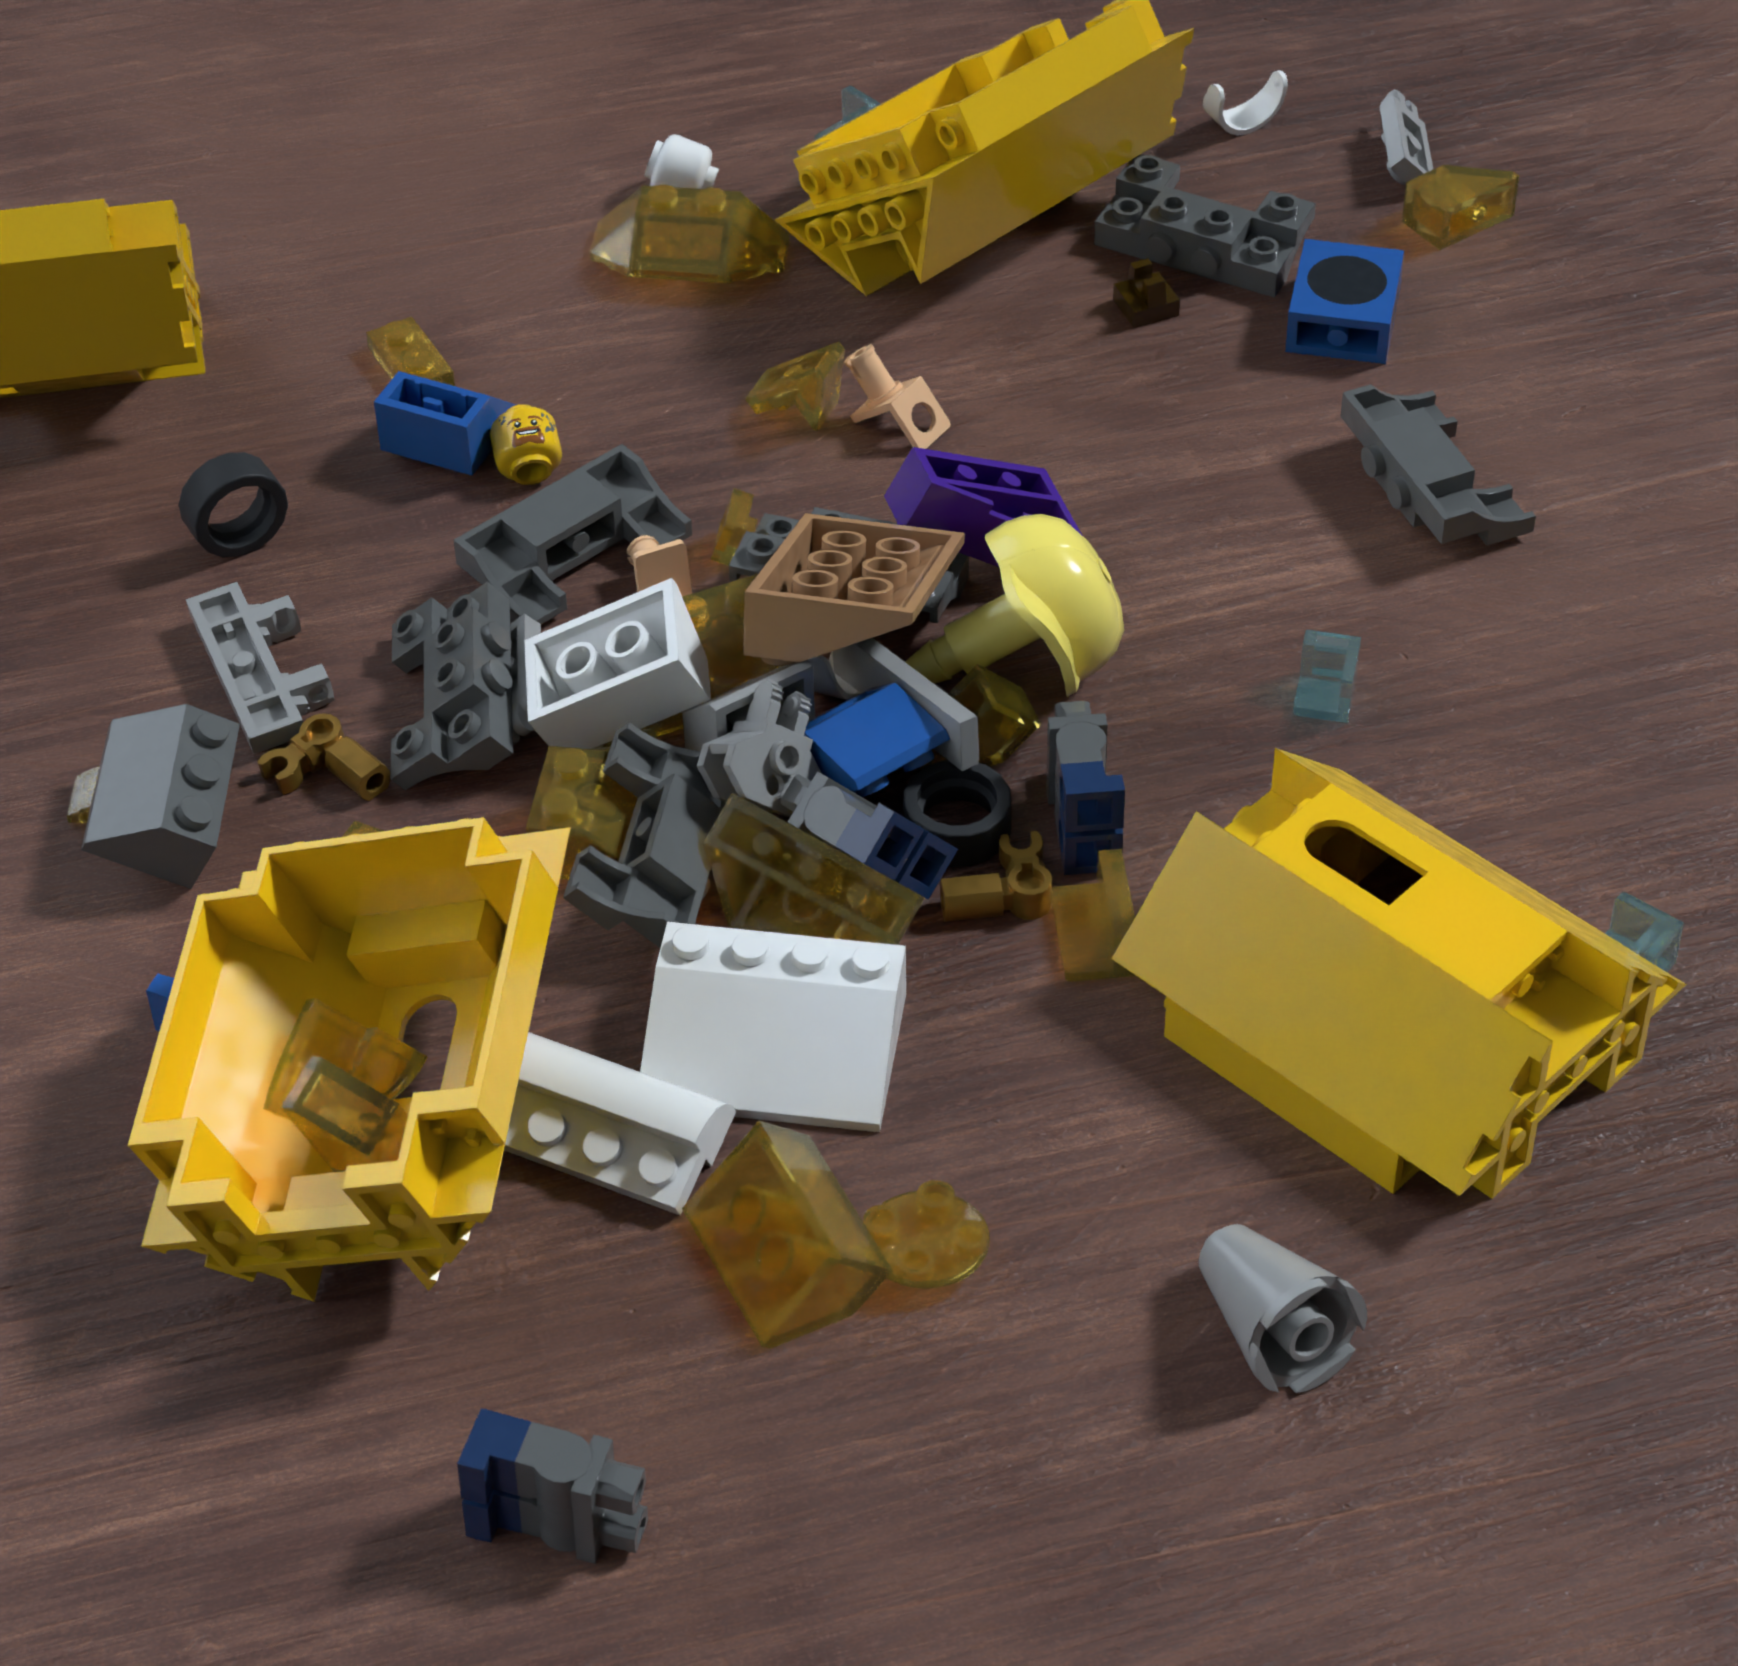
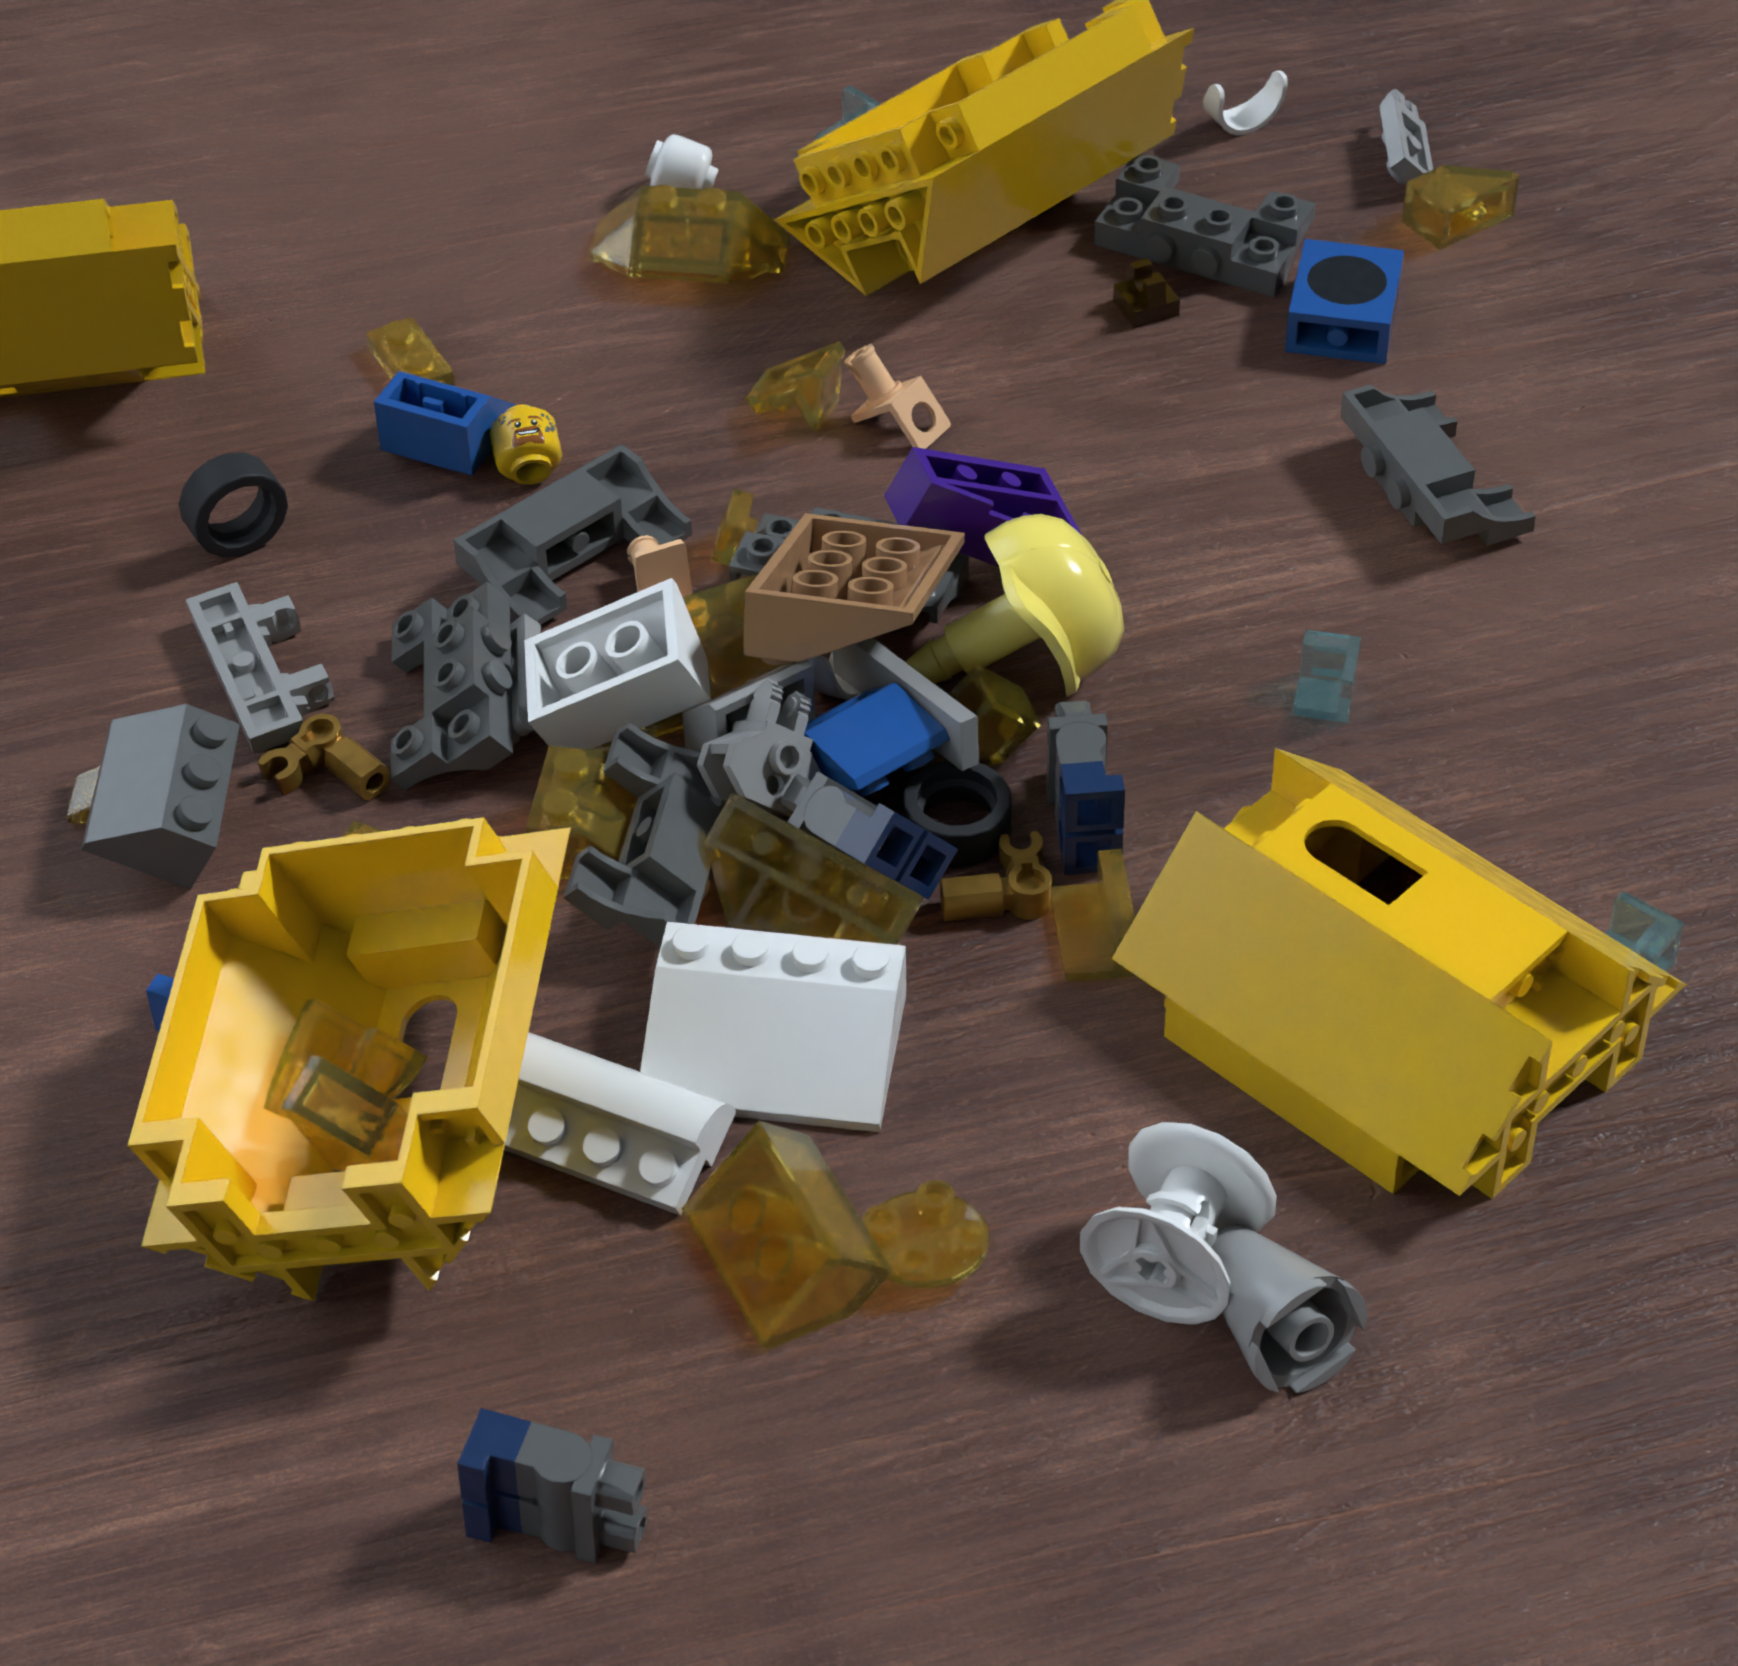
(1164, 1255): none -> white piece

